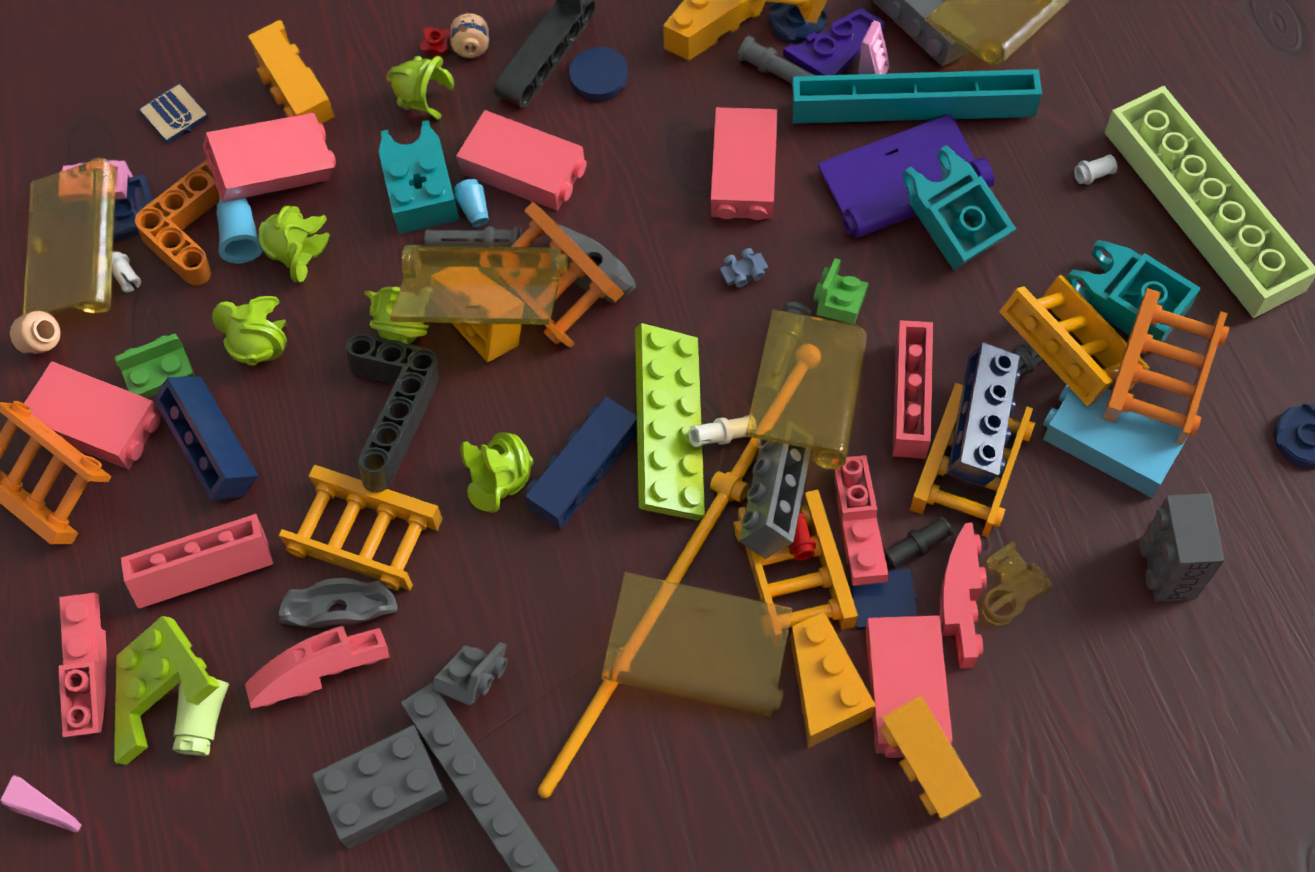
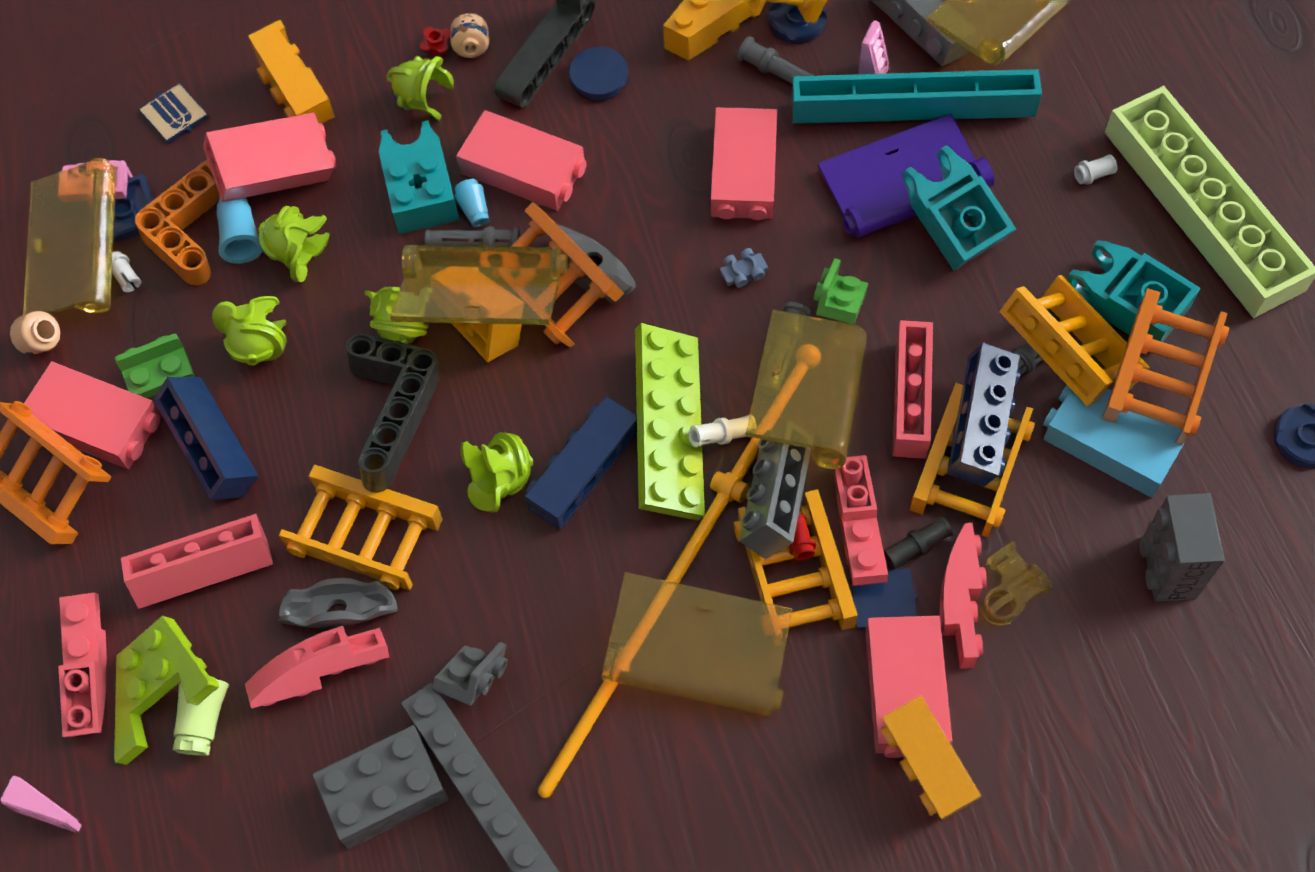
(827, 681): light orange wedge -> none
(834, 48): dark purple wing -> none

